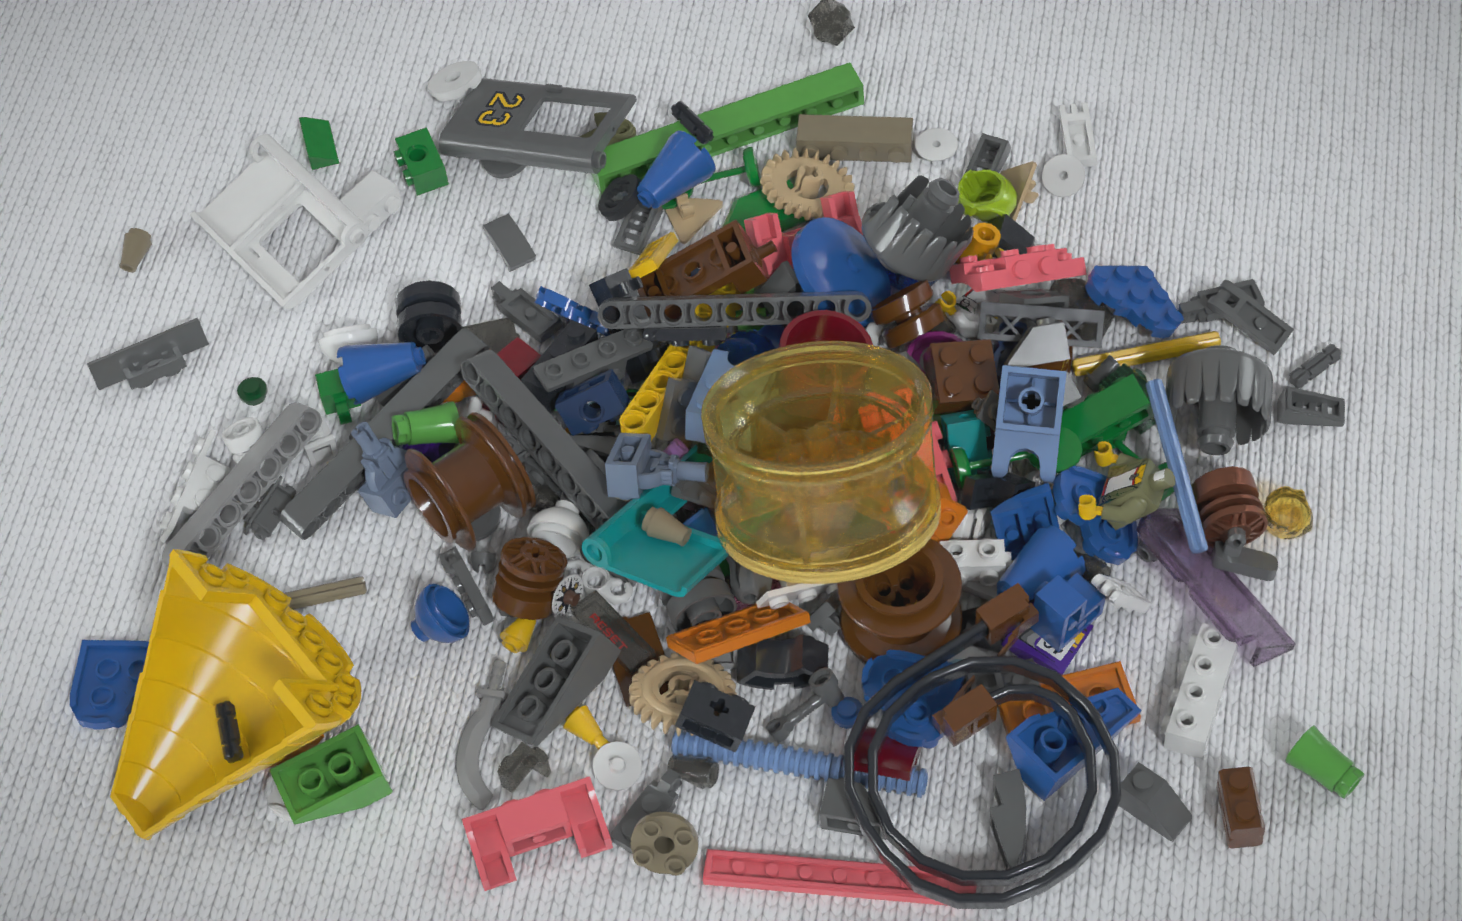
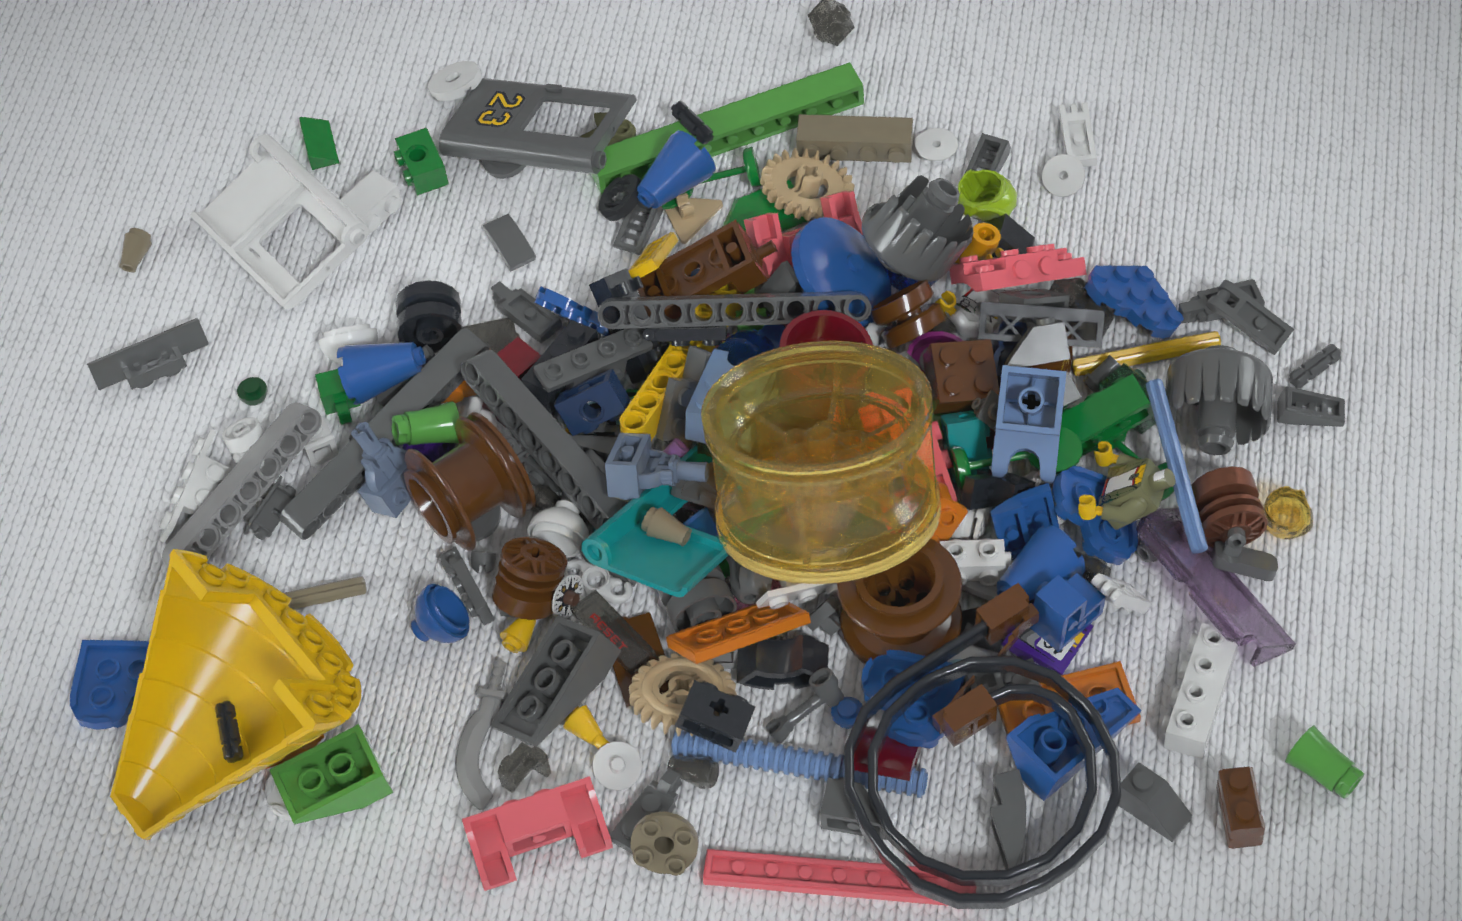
(1022, 181): tan piece -> none

